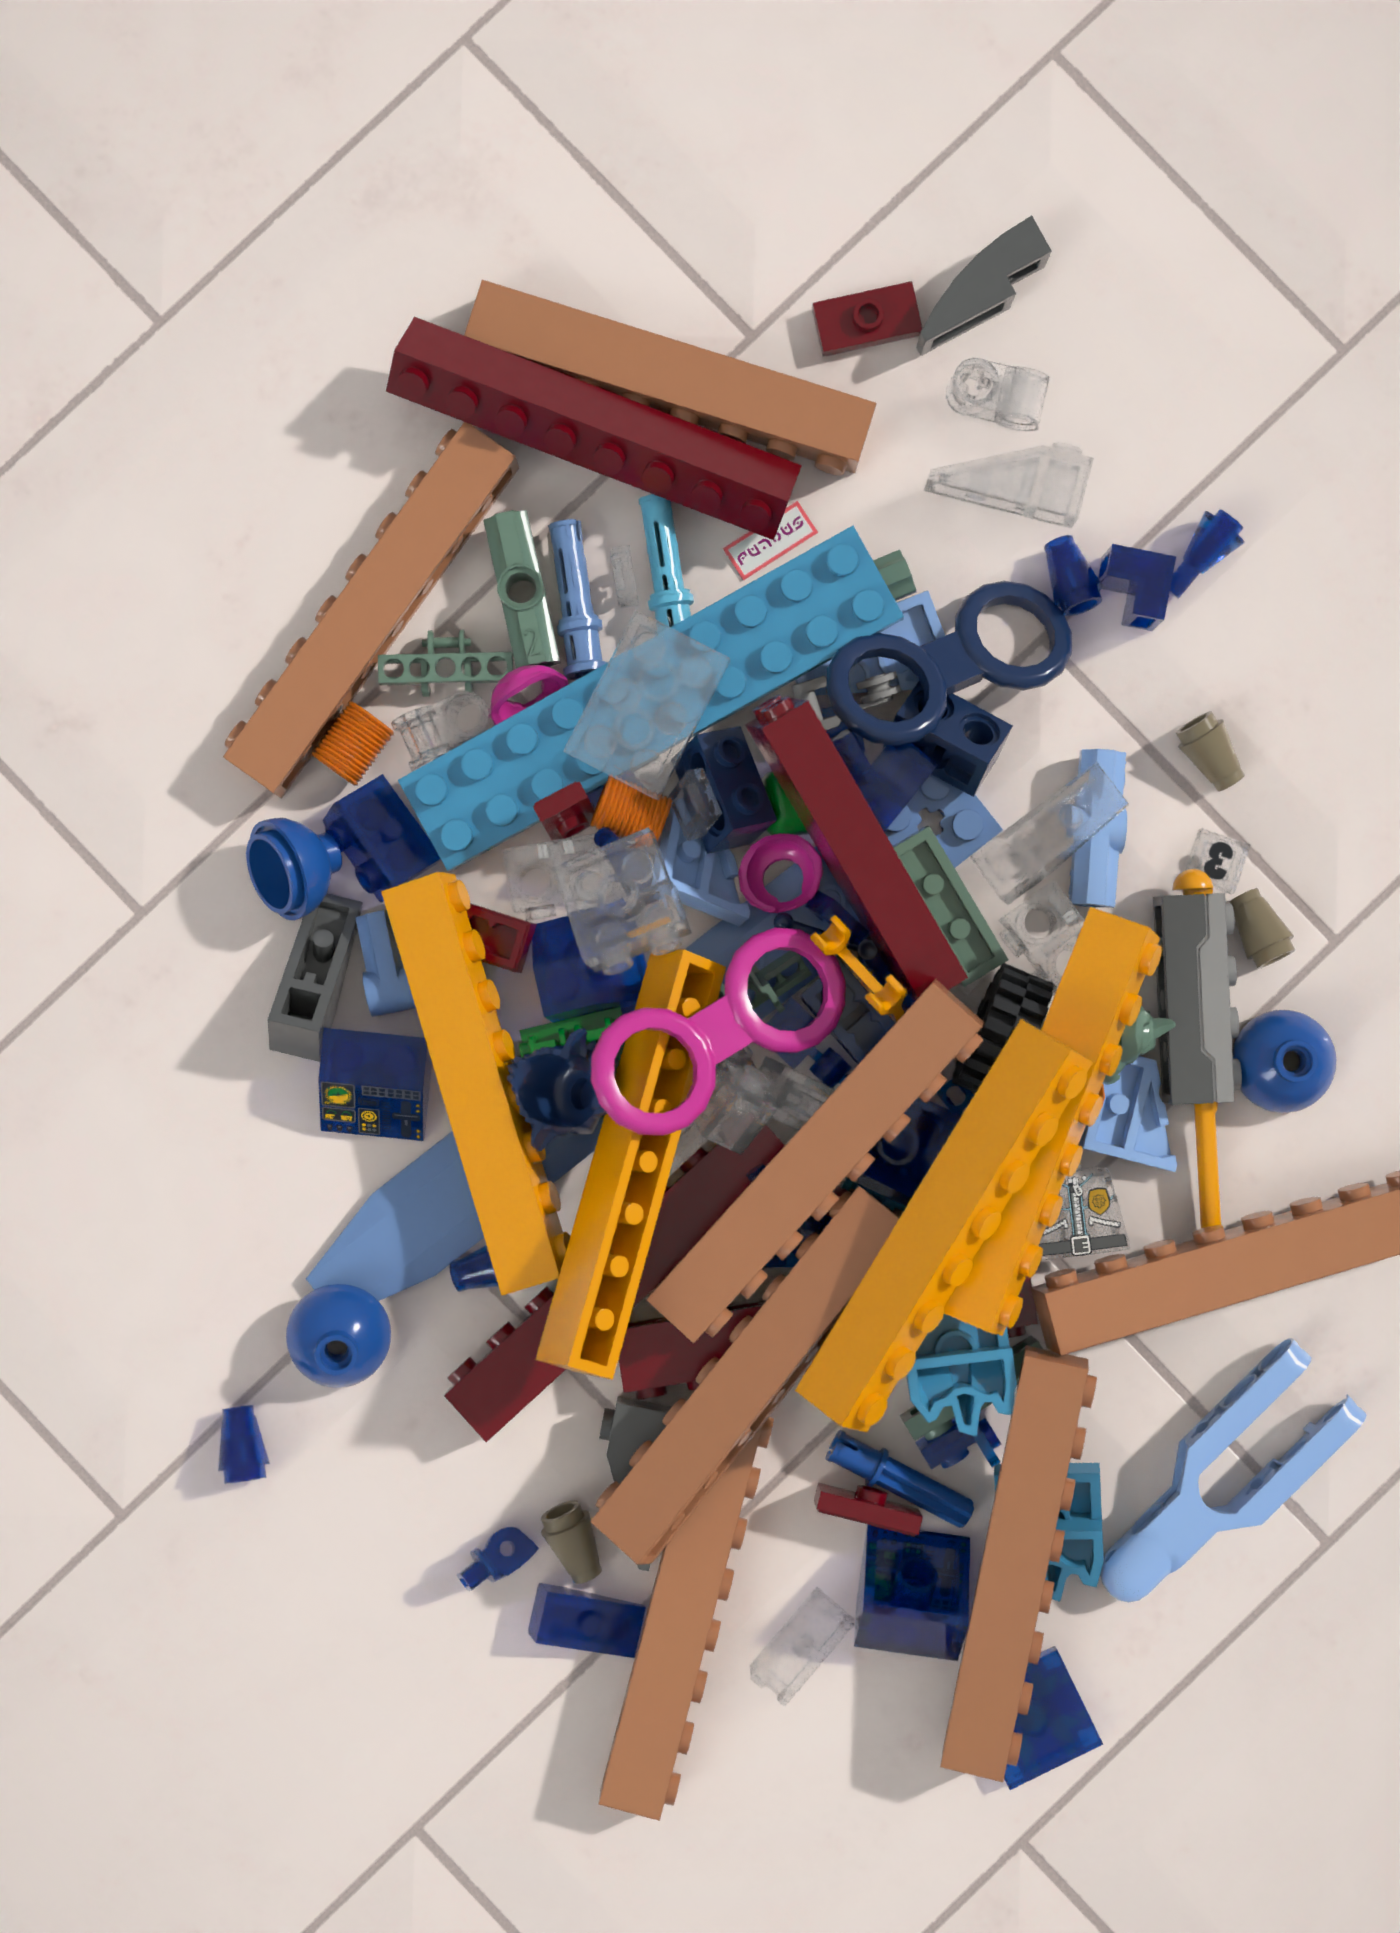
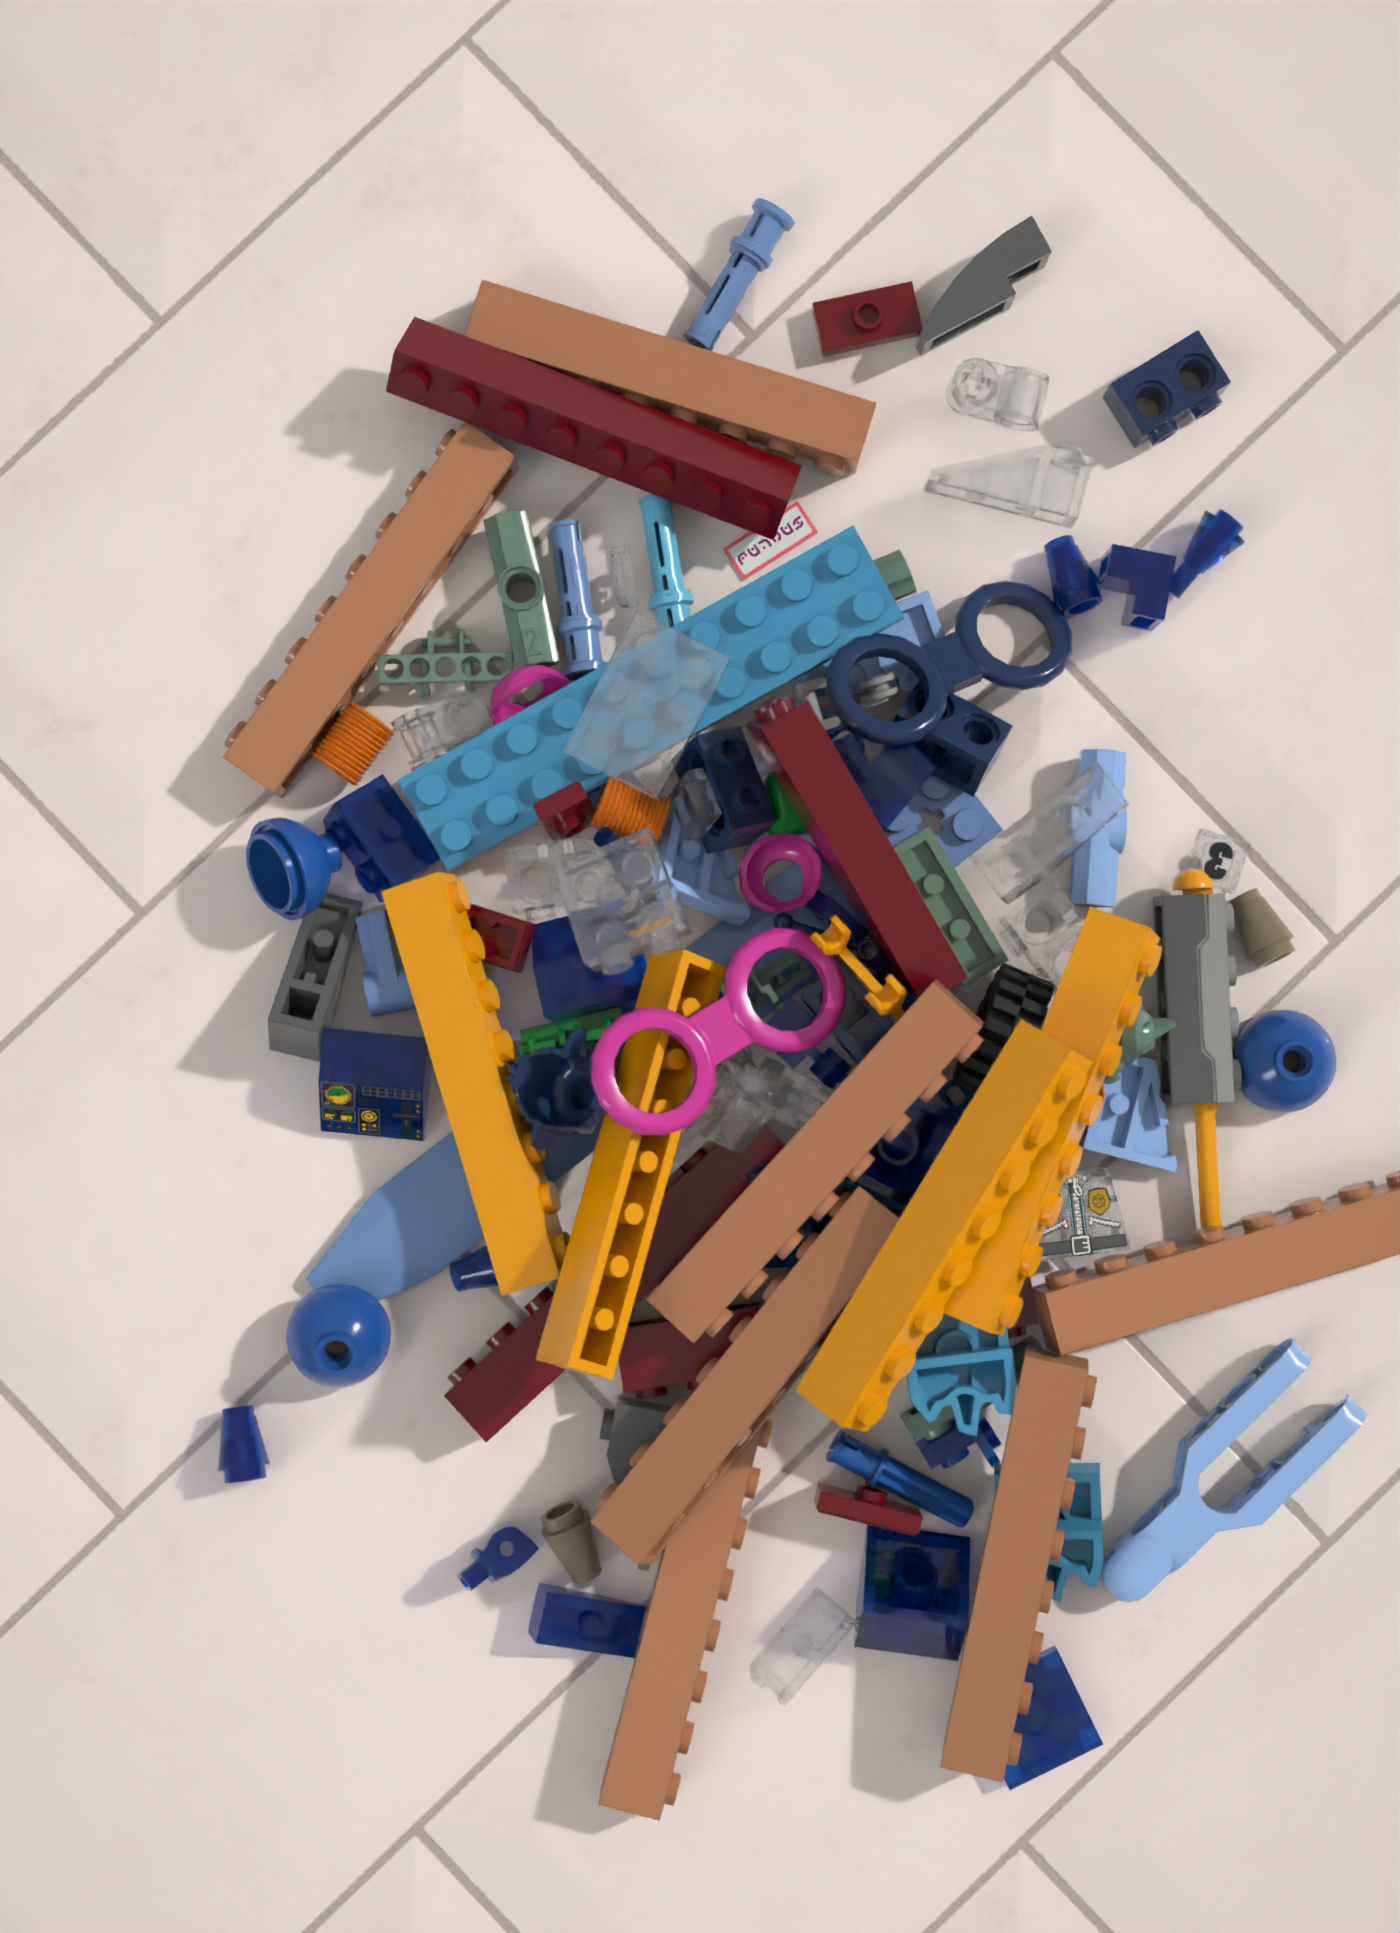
(749, 255): none -> medium blue pin
(1161, 383): none -> dark blue brick
(1211, 750): dark tan cone -> none

